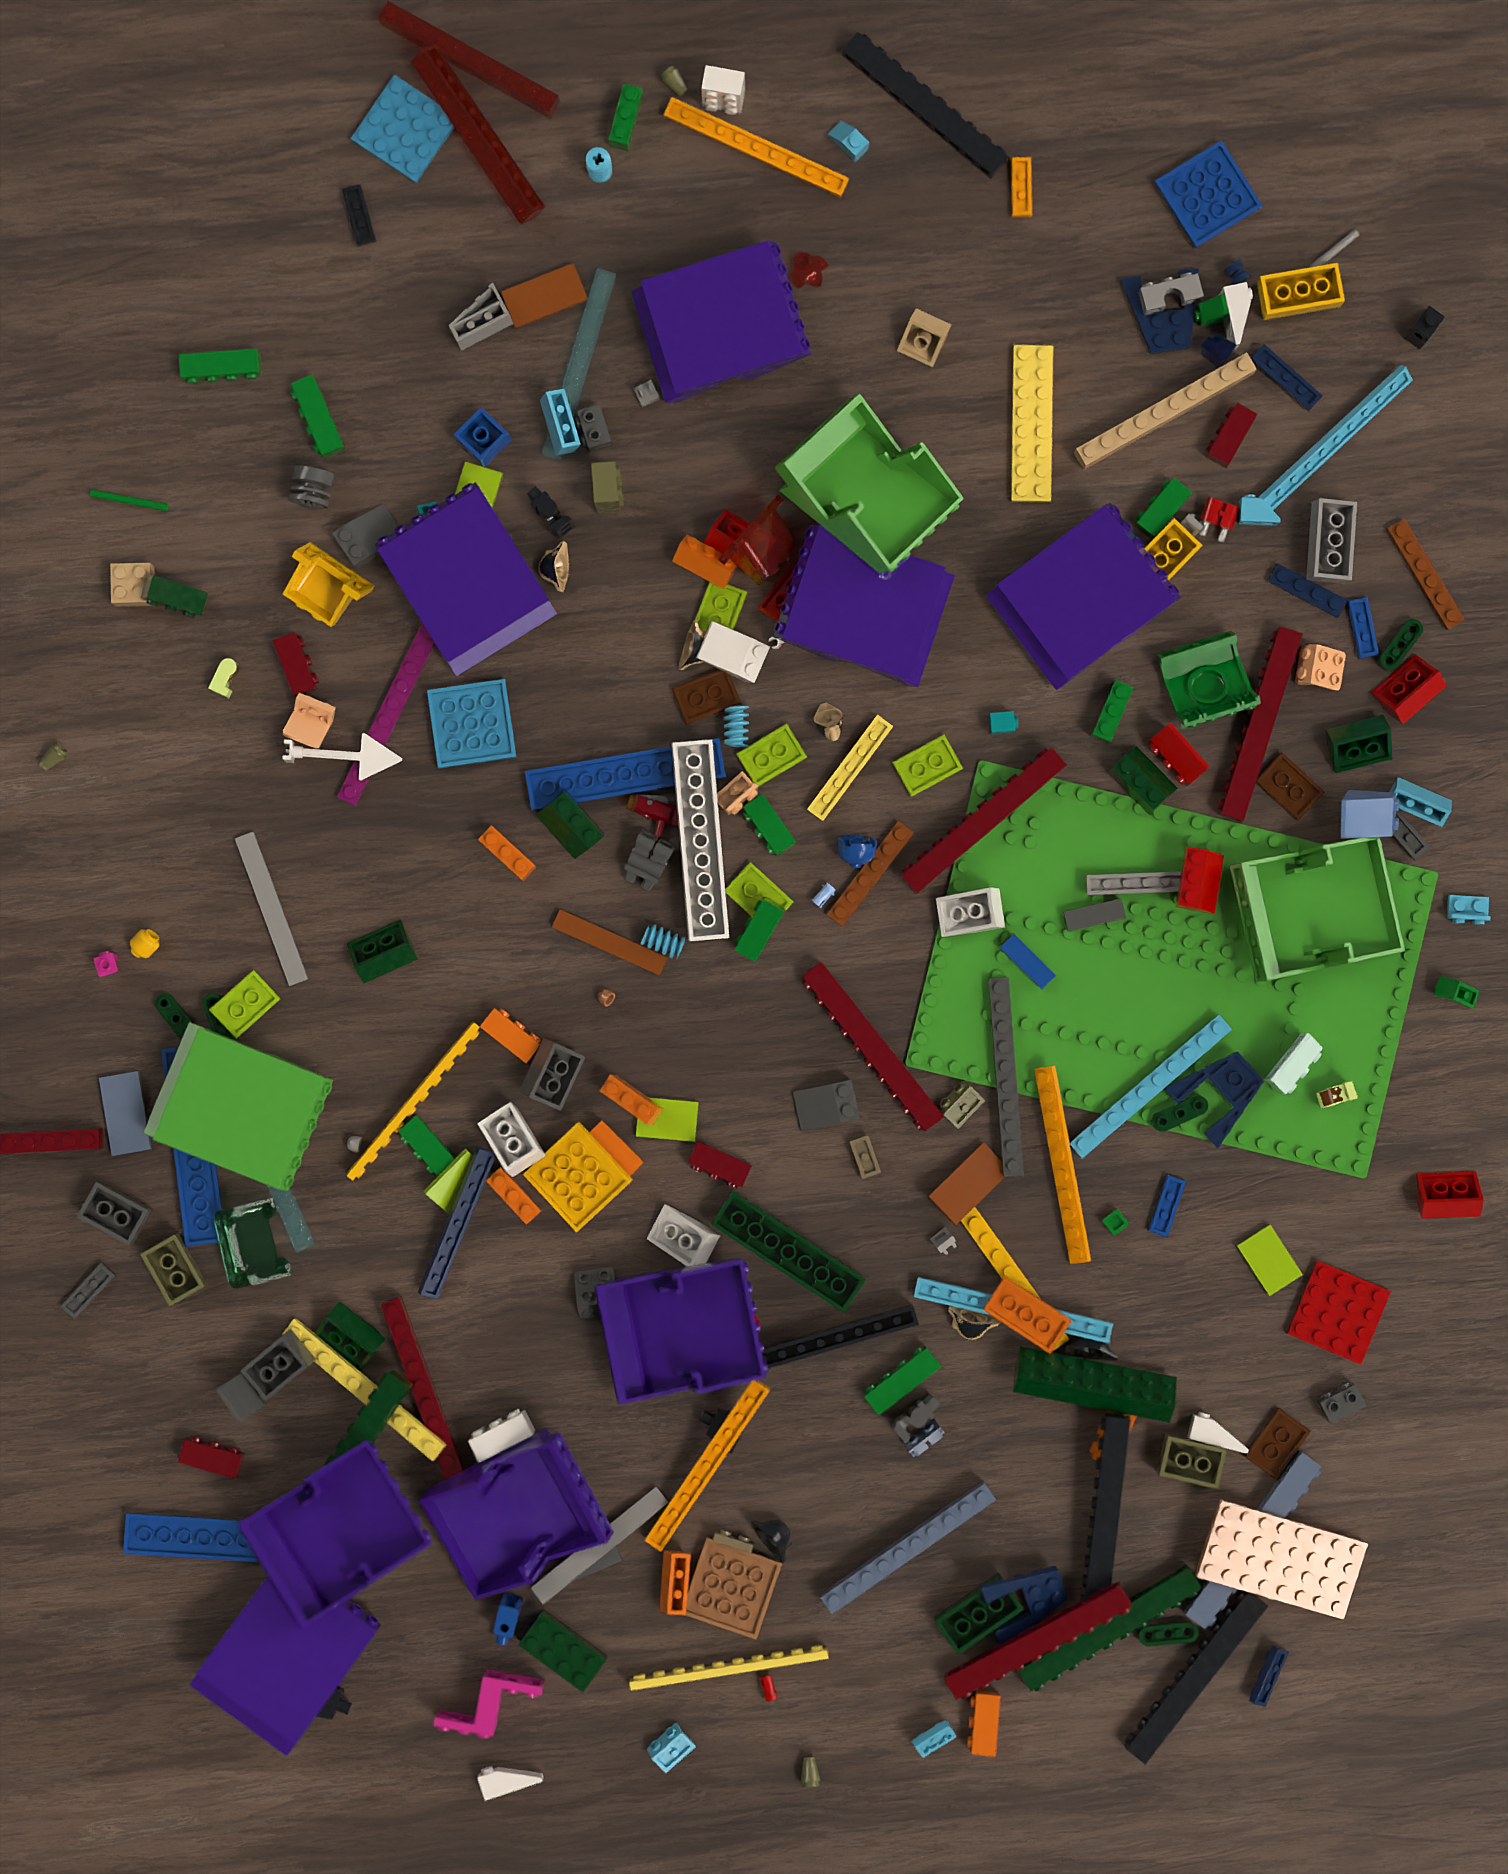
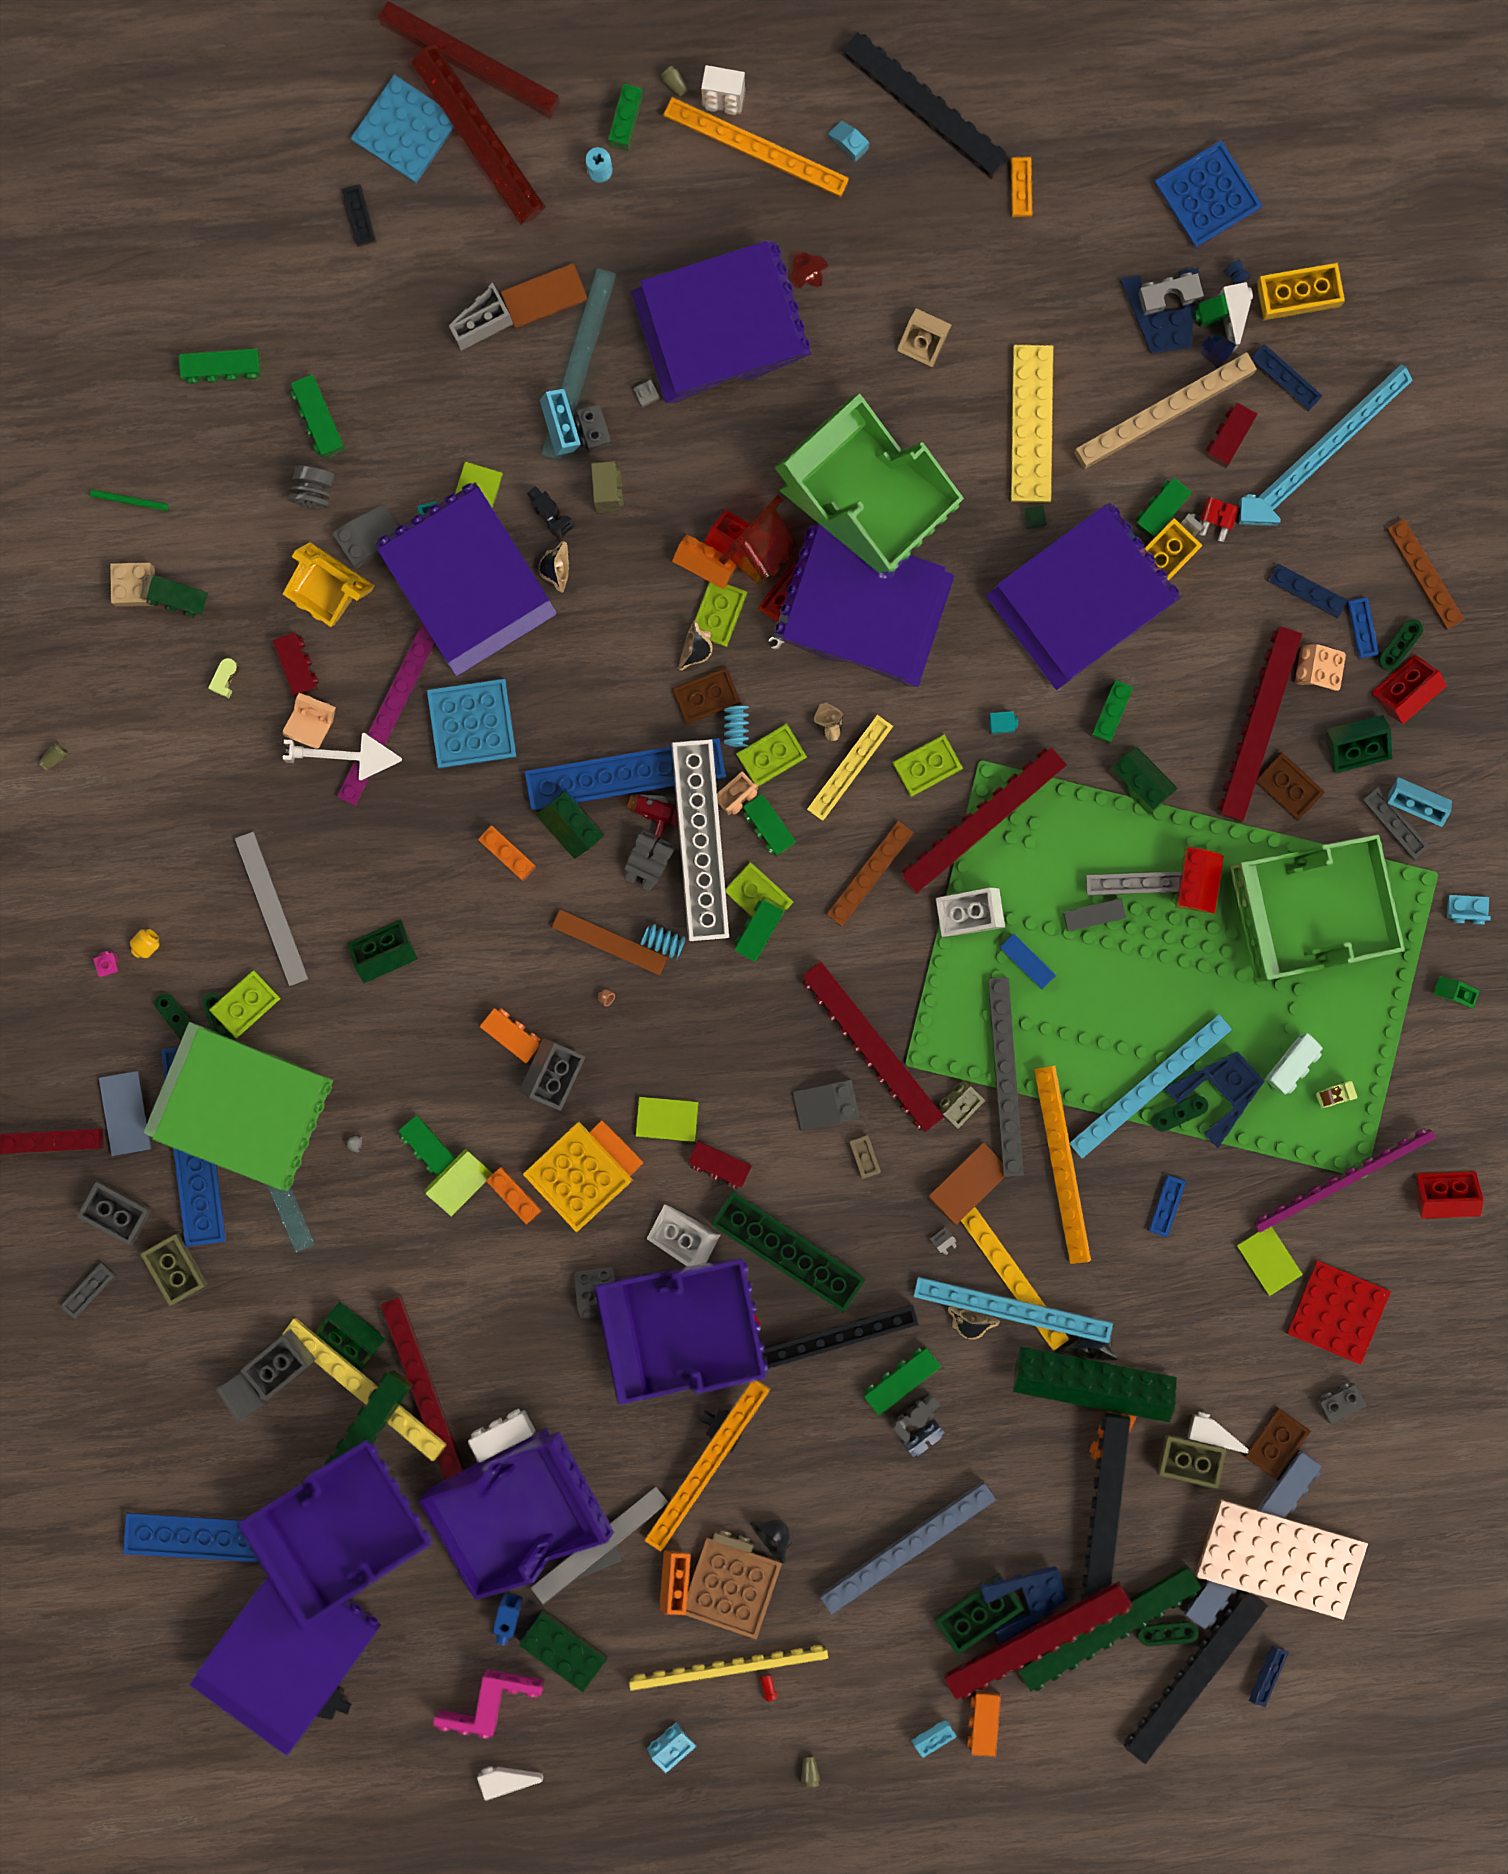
(211, 1457): dark red brick -> none
(249, 1244): clear green windscreen -> none
(408, 1108): yellow plate -> none
(457, 1223): dark blue plate -> none
(482, 437): blue brick -> none
(511, 1139): white brick -> none
(631, 1099): orange brick -> none
(732, 652): white slope -> none
(823, 895): light blue pin -> none
(856, 850): blue cylinder -> none
(1027, 1314): orange tile -> none
(1035, 516): none -> clear green plate
(1115, 1222): green plate -> none
(1178, 755): red slope -> none
(1206, 680): green panel -> none
(1331, 540): light grey brick -> none
(1335, 249): light grey bar -> none
(1351, 1175): none -> magenta plate
(1369, 814): medium blue slope -> none
(1425, 326): black torso -> none

